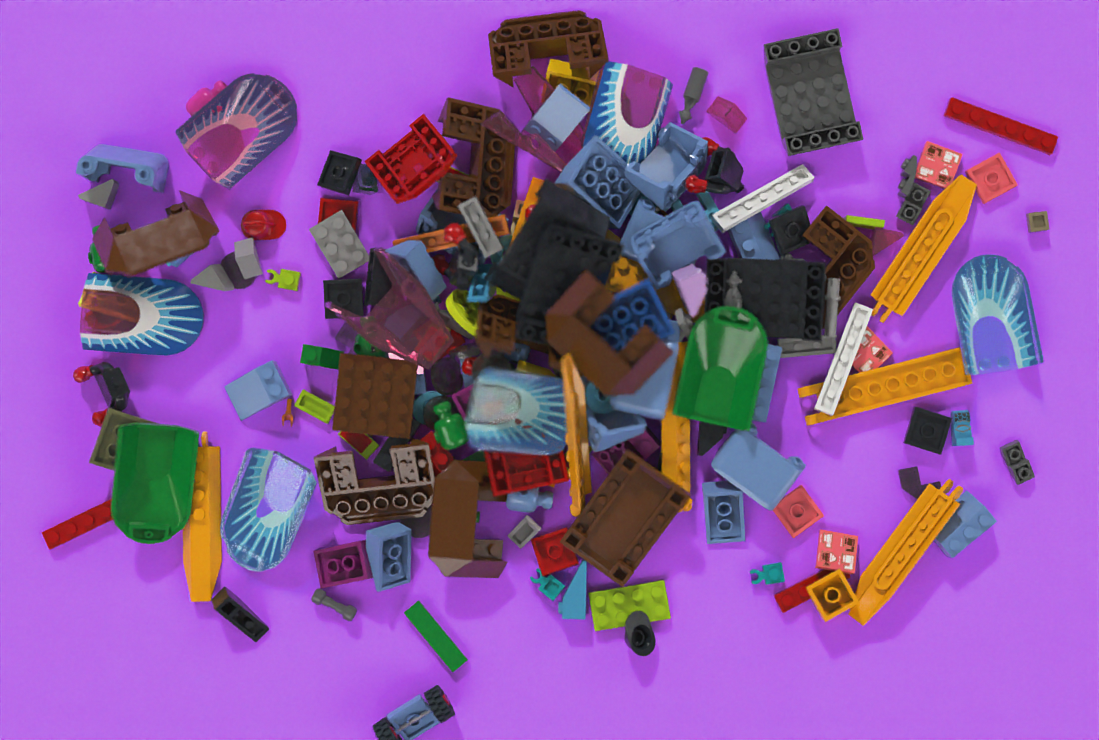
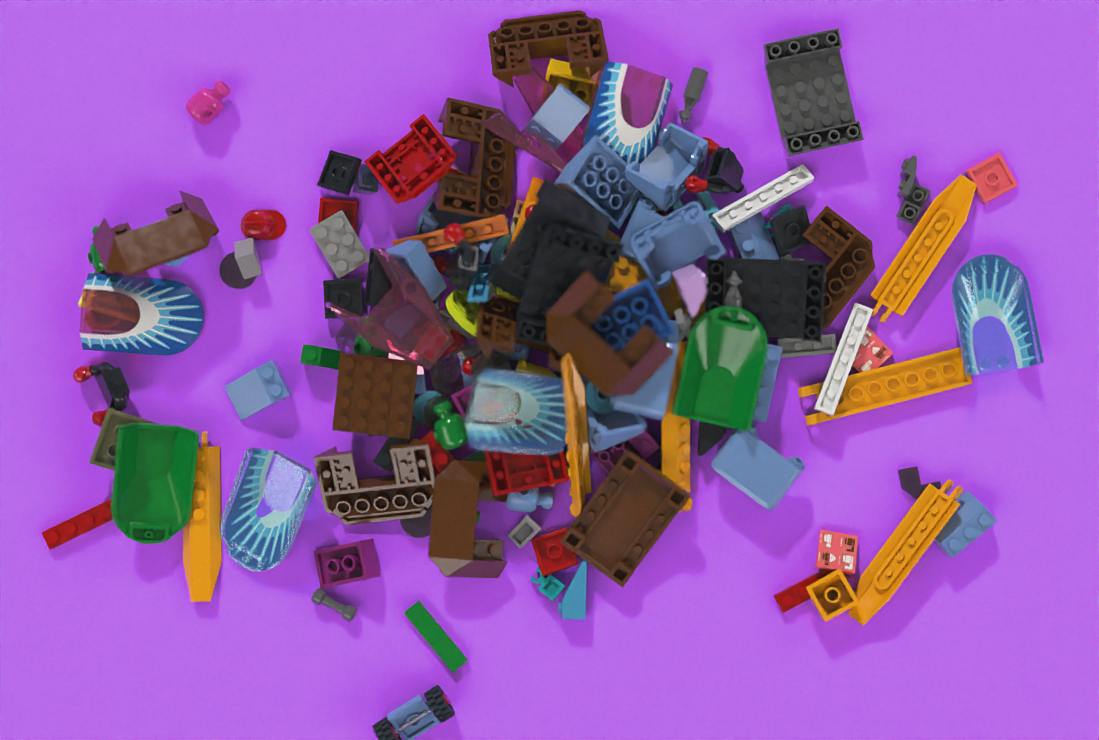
(101, 195): light grey slope -> none
(149, 167): medium blue windscreen -> none
(214, 278): light grey slope -> none
(239, 127): clear pink windscreen -> none
(239, 614): black slope -> none
(287, 279): lime plate -> none
(288, 416): orange hand -> none
(315, 406): lime tile -> none
(360, 442): red tile -> none
(389, 555): medium blue slope -> none
(480, 227): light grey plate -> none
(614, 605): lime plate -> none
(639, 633): black piece -> none
(723, 512): medium blue slope -> none
(727, 114): clear pink slope -> none
(771, 574): teal plate -> none
(797, 511): coral tile -> none
(831, 307): light grey pin -> none
(862, 222): lime tile -> none
(883, 238): clear pink slope -> none
(927, 430): black plate -> none
(937, 165): coral tile -> none
(961, 428): dark azure leg -> none
(1000, 126): red plate -> none
(1016, 462): dark grey slope -> none
(1037, 221): dark tan plate -> none

